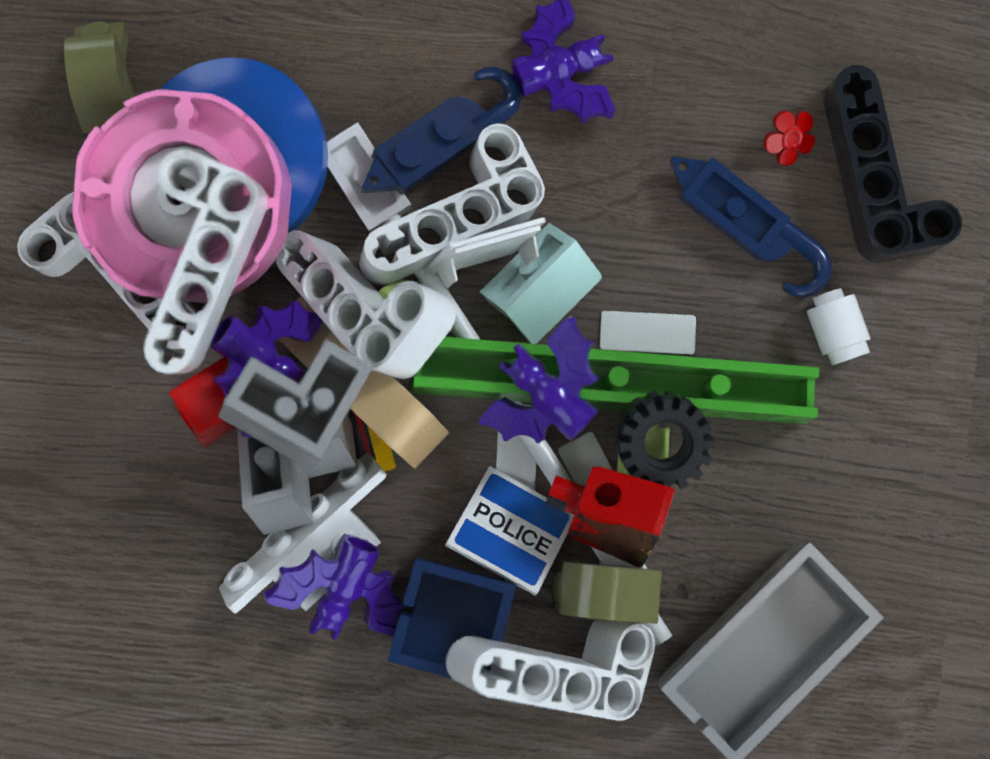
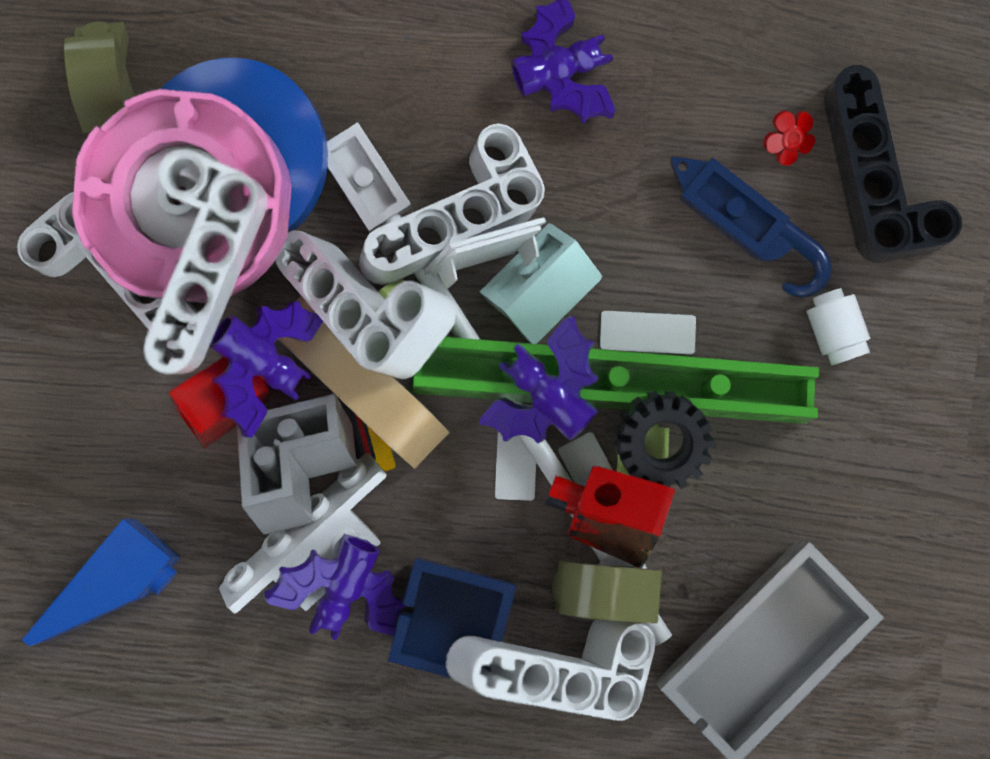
(120, 572): none -> blue slope
(295, 416): light grey brick -> none
(438, 137): dark blue plate -> none
(510, 531): piece -> none

